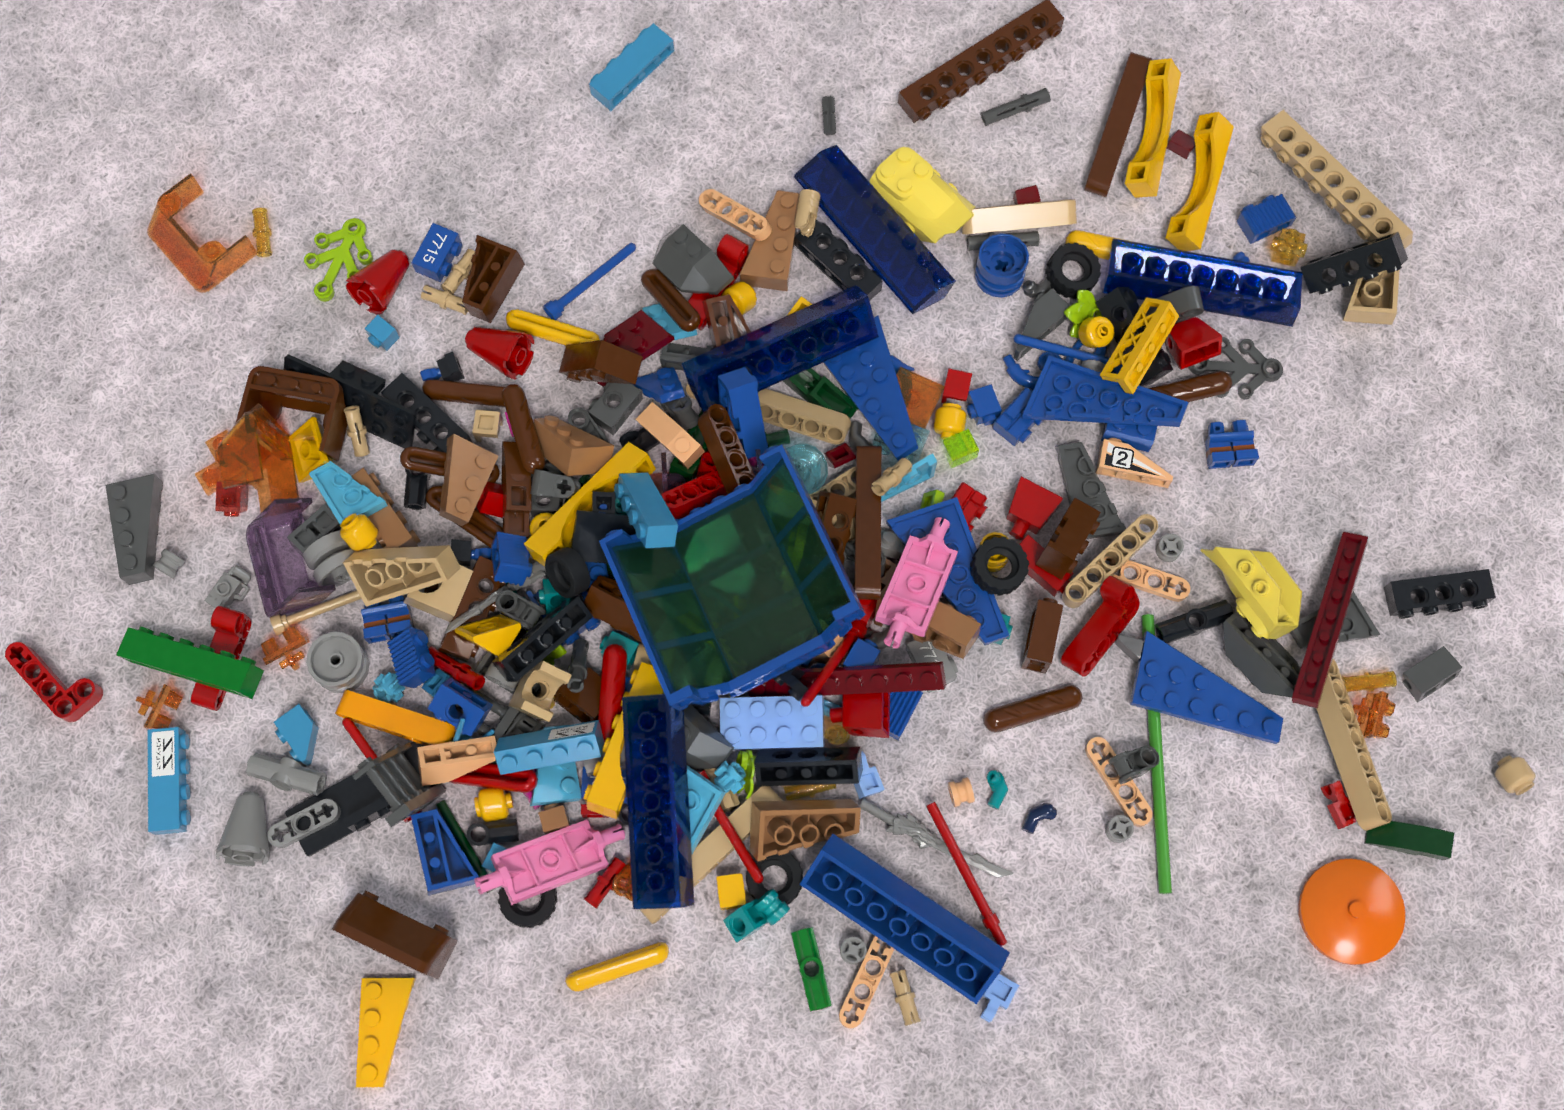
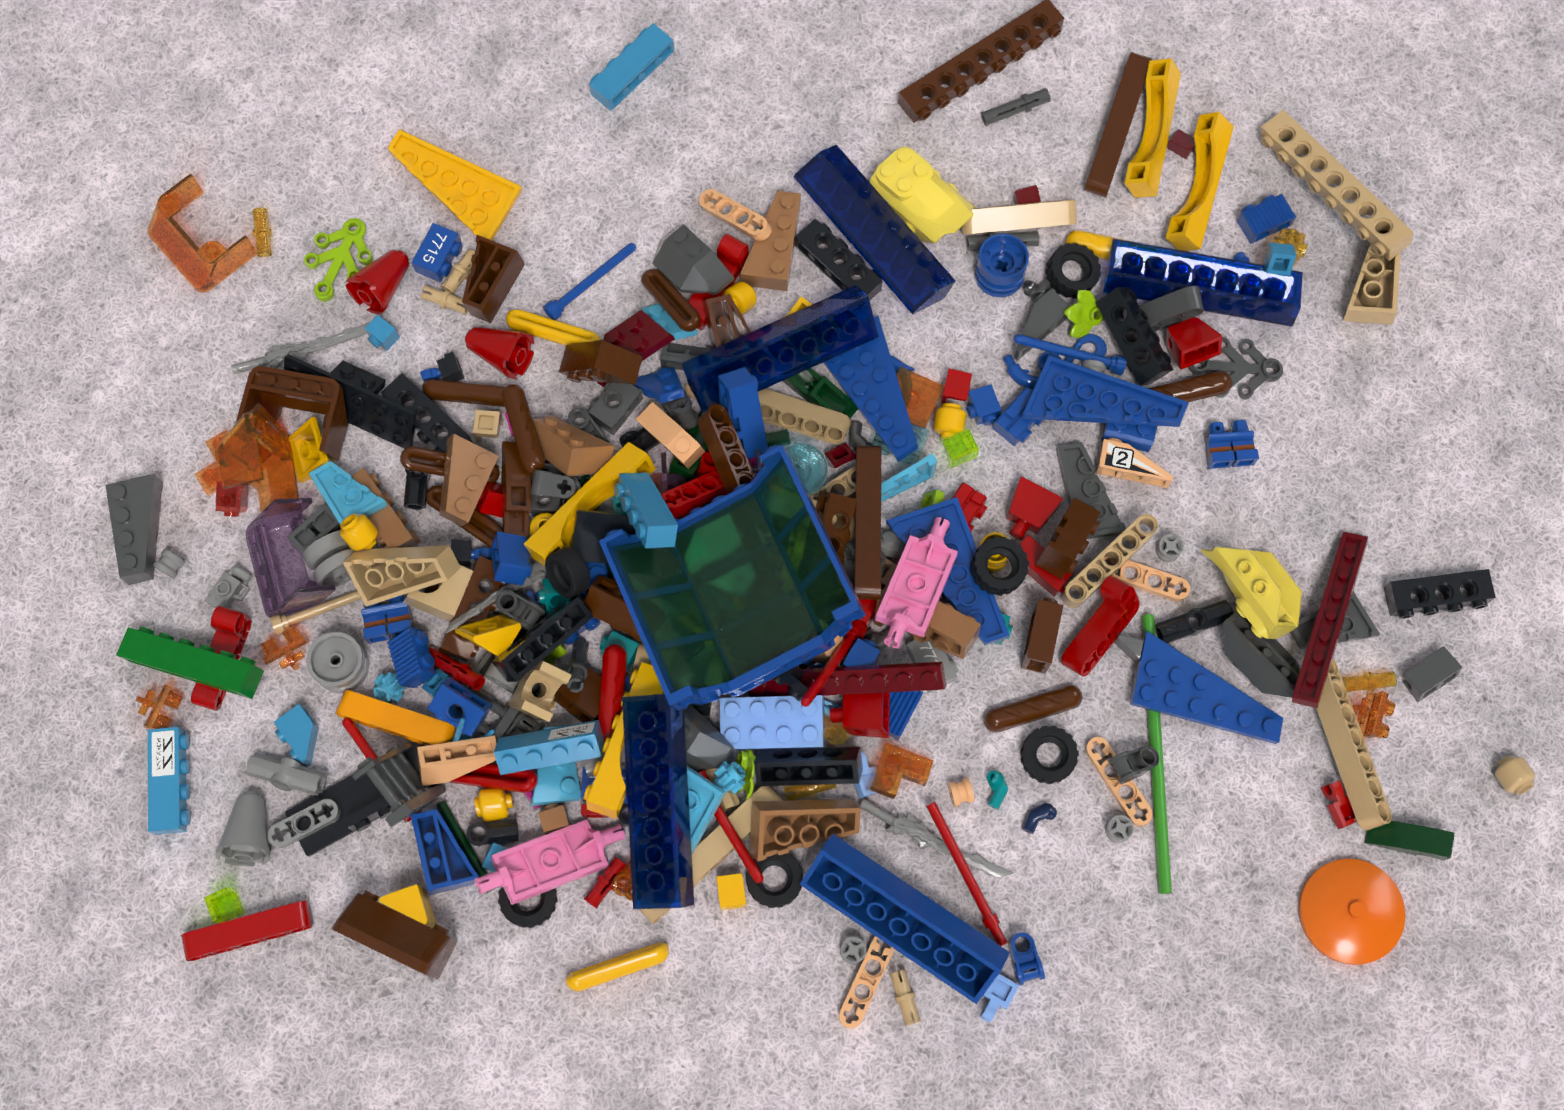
(47, 679): red beam -> none
(224, 905): none -> clear neon green panel
(246, 930): none -> red beam
(276, 357): none -> light grey sword
(353, 416): tan pin -> none
(380, 1022): yellow wing -> none
(412, 902): none -> yellow slope
(466, 190): none -> yellow wing
(603, 502): black piece -> none
(745, 921): teal brick -> none
(772, 906): teal wheel -> none
(807, 211): tan hinge -> none
(815, 987): green piece -> none
(829, 117): dark grey piece -> none
(892, 476): tan pin -> none
(898, 764): none -> clear orange plate
(1025, 960): none -> blue piece
(1049, 735): none -> black tyre
(1096, 332): yellow head -> none
(1145, 344): yellow fence -> none
(1279, 259): none -> dark azure plate
(1388, 247): black brick -> none

